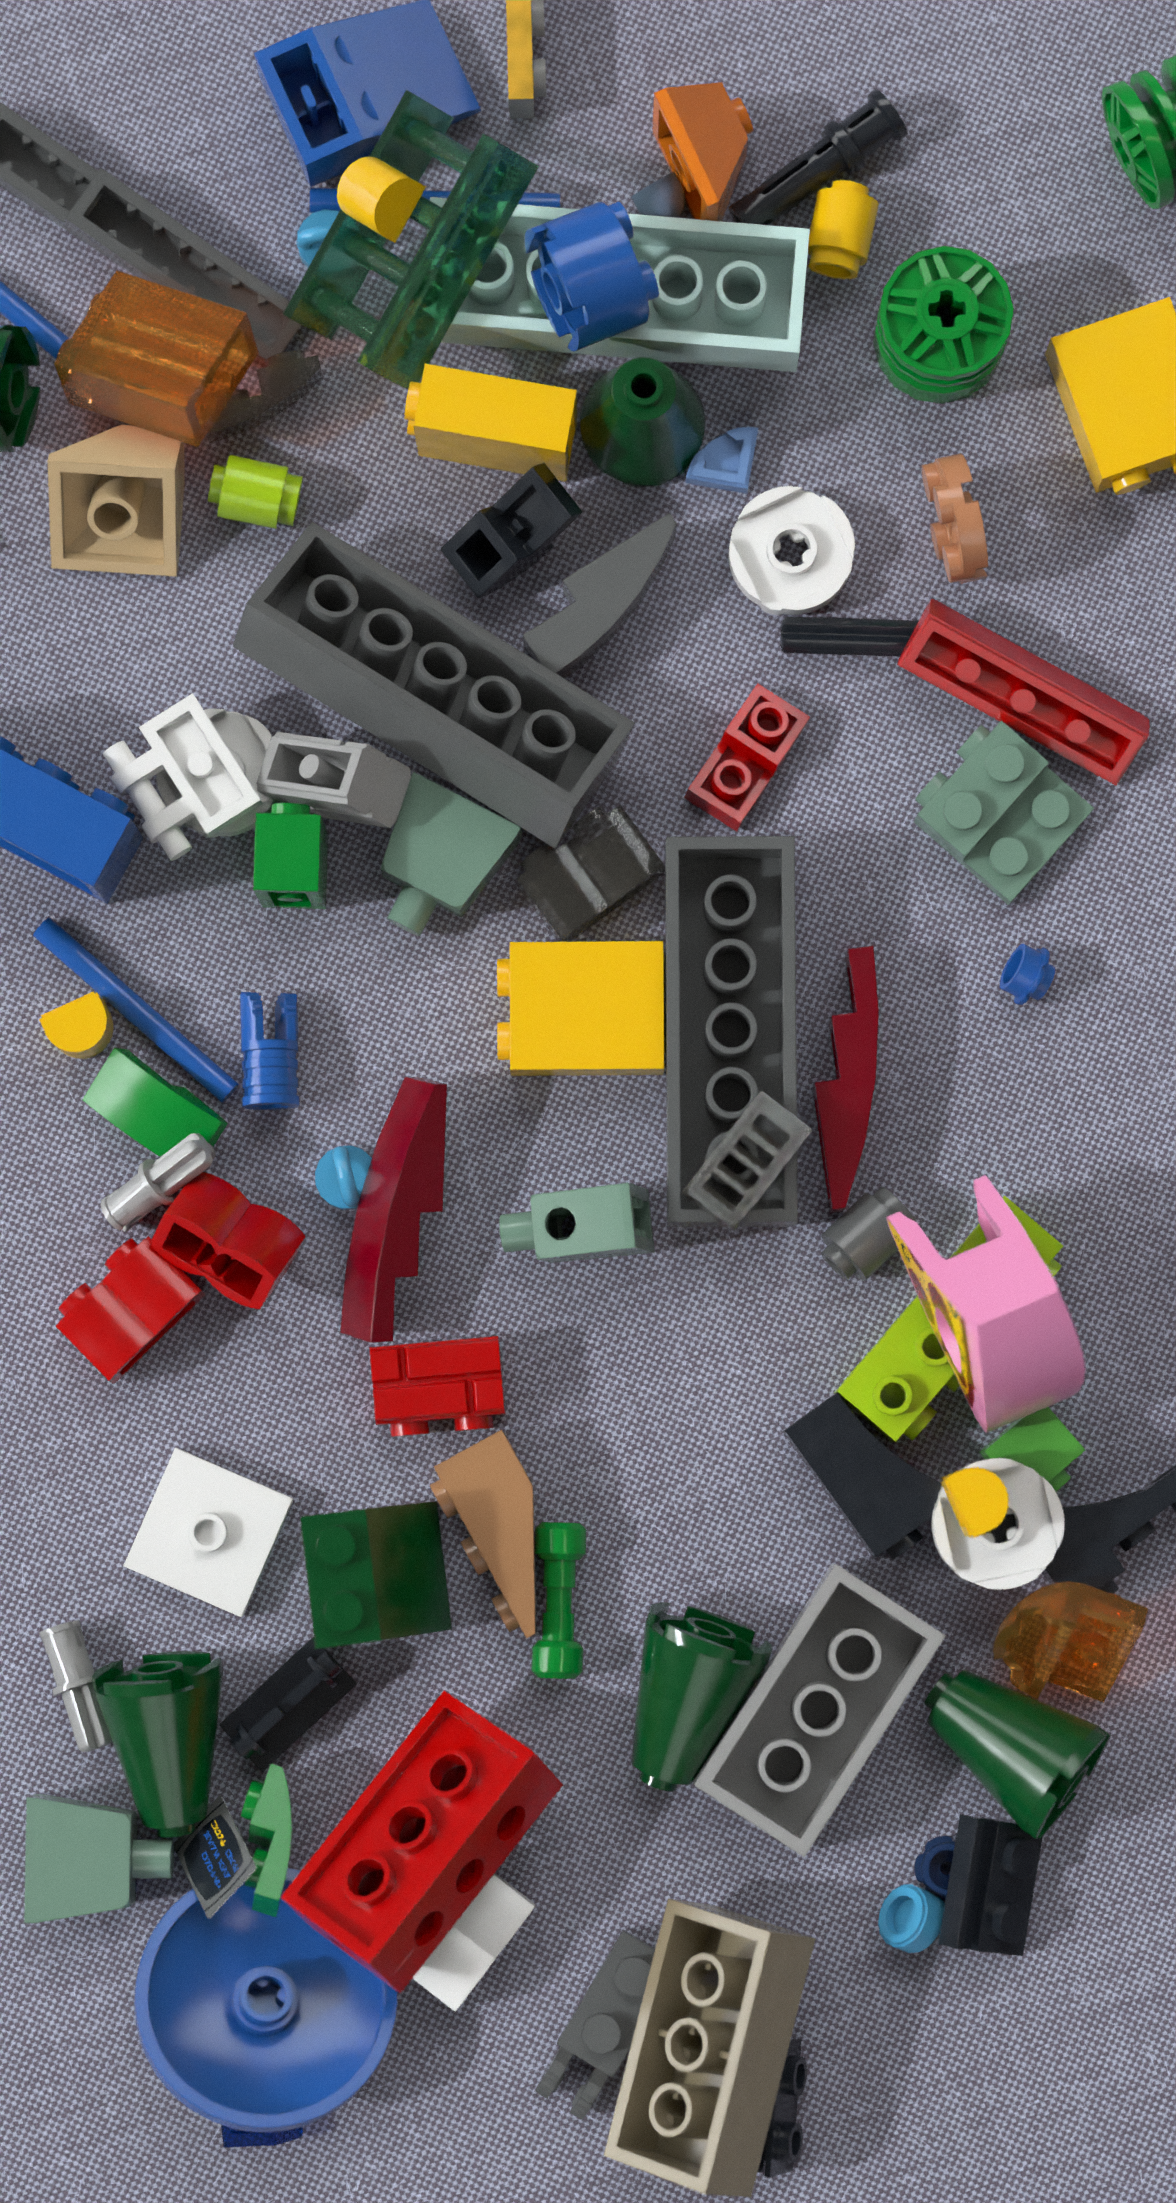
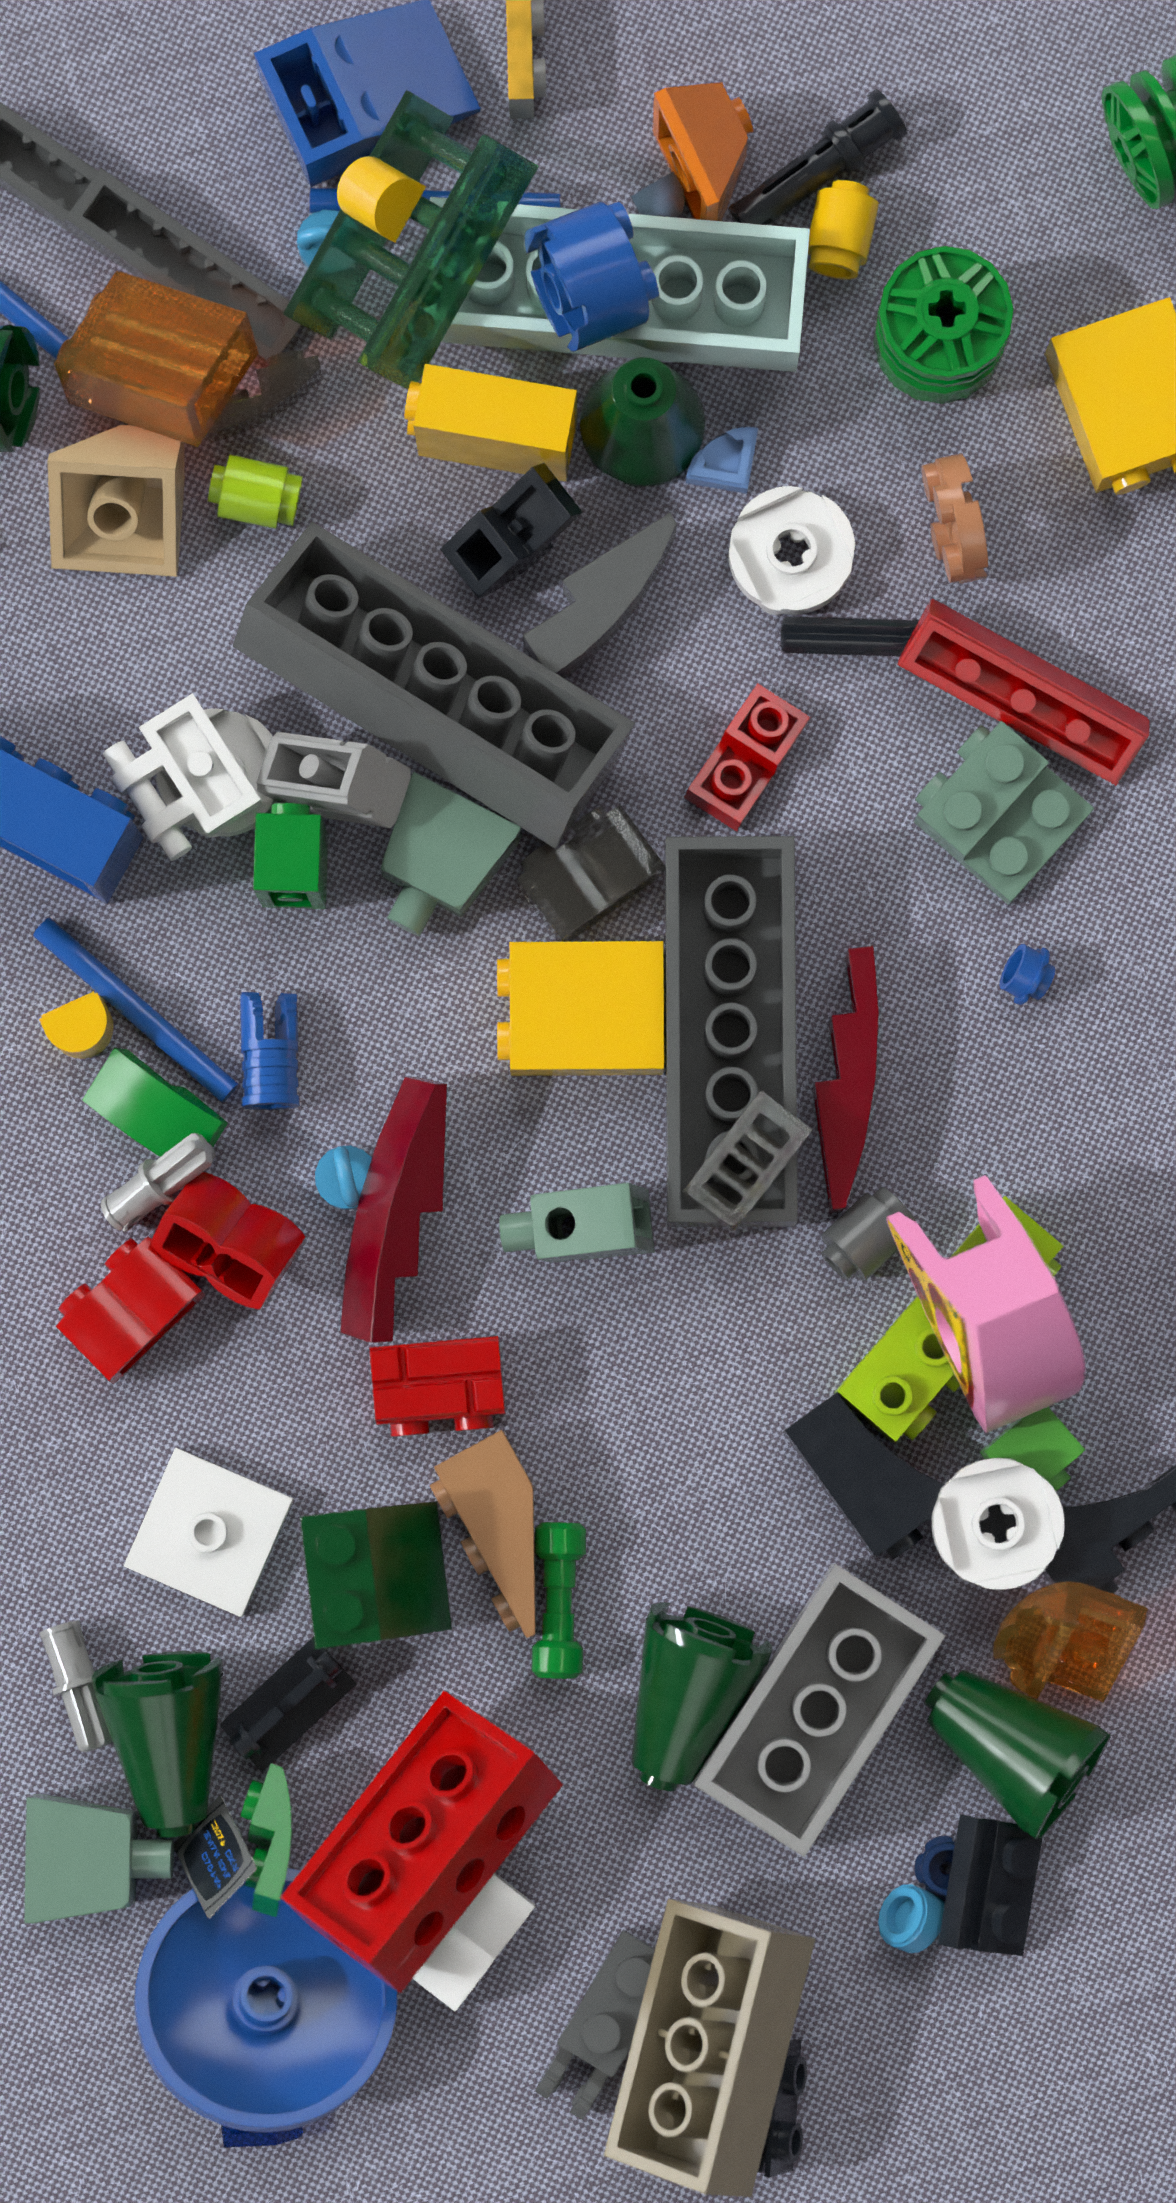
(976, 1499): yellow brick -> none

